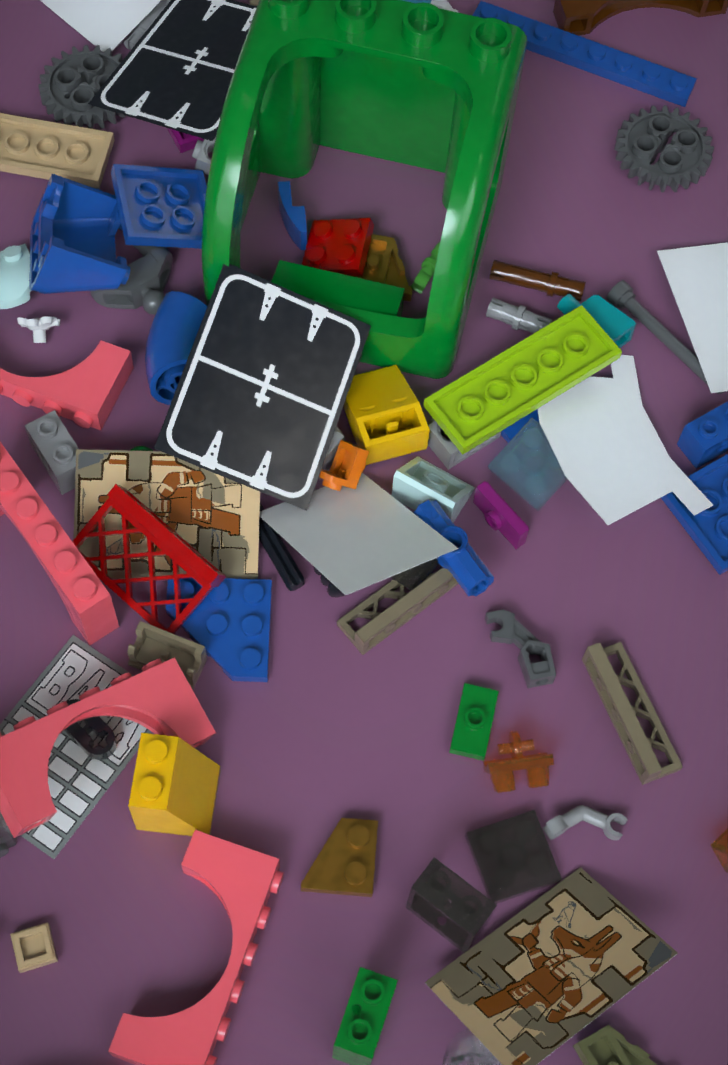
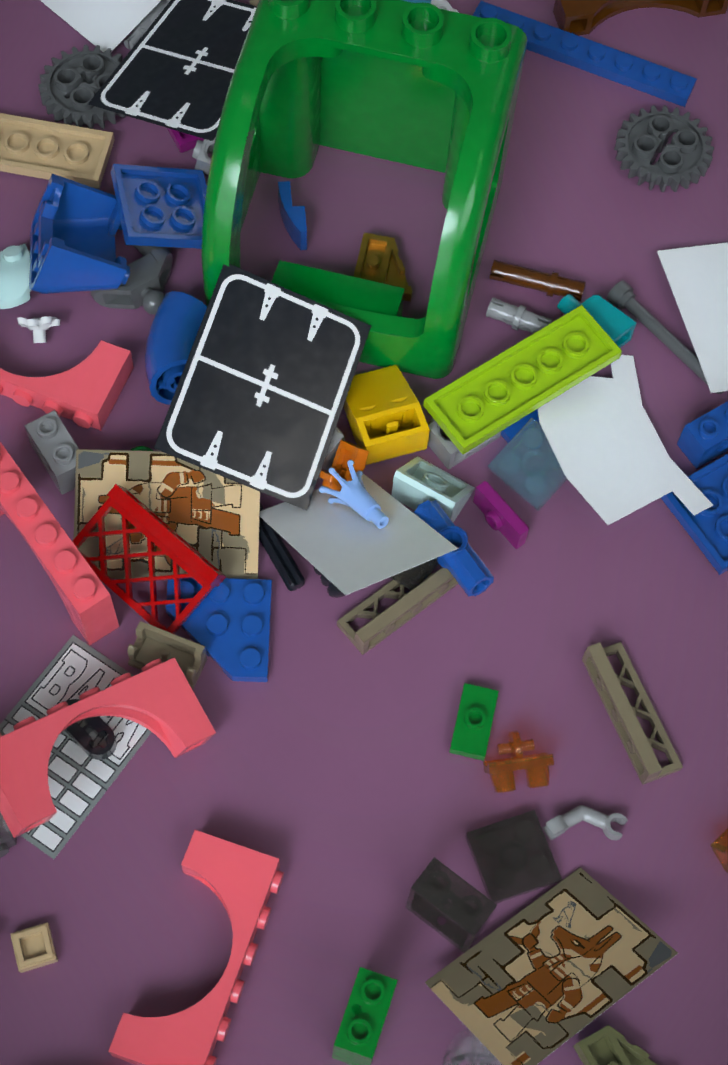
(172, 787): yellow slope -> none
(339, 245): red plate -> none
(345, 861): pearl gold wing -> none
(355, 496): none -> light blue piece
(426, 272): bright green piece -> none
(513, 632): dark grey piece -> none

